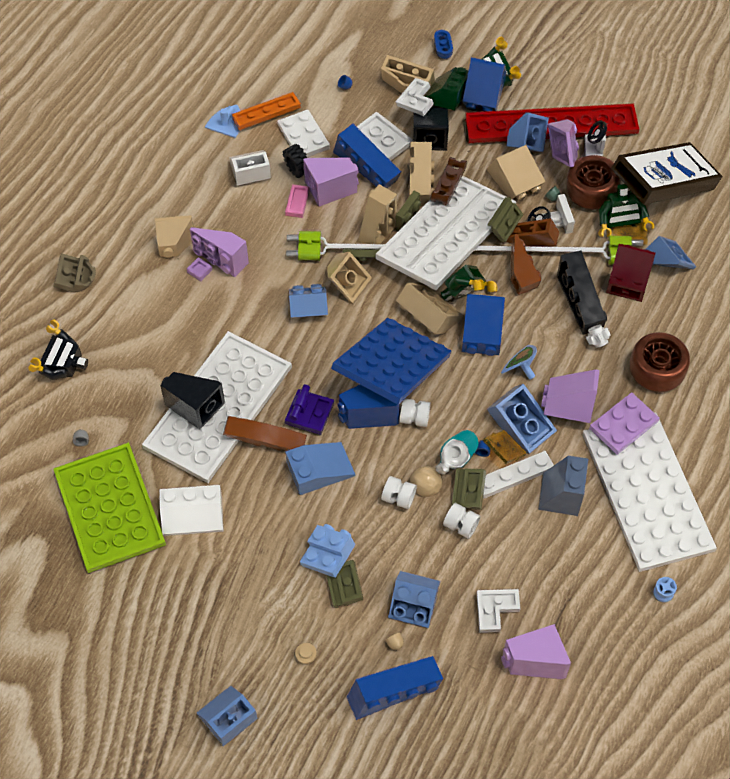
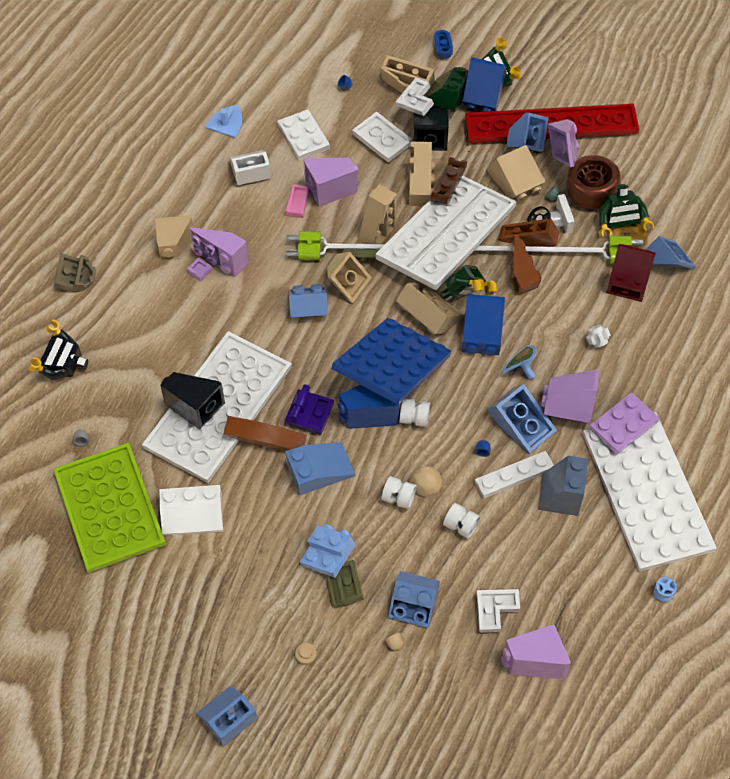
(266, 111): orange plate -> none
(294, 158): black tyre -> none
(368, 158): blue wedge -> none
(393, 686): blue wedge -> none
(408, 210): olive plate -> none
(457, 451): white hair -> none
(469, 488): olive plate -> none
(505, 219): olive plate -> none
(505, 446): clear yellow piece -> none
(580, 291): black wedge -> none
(595, 143): piece -> none
(659, 362): copper wheel -> none
(666, 172): brick -> none

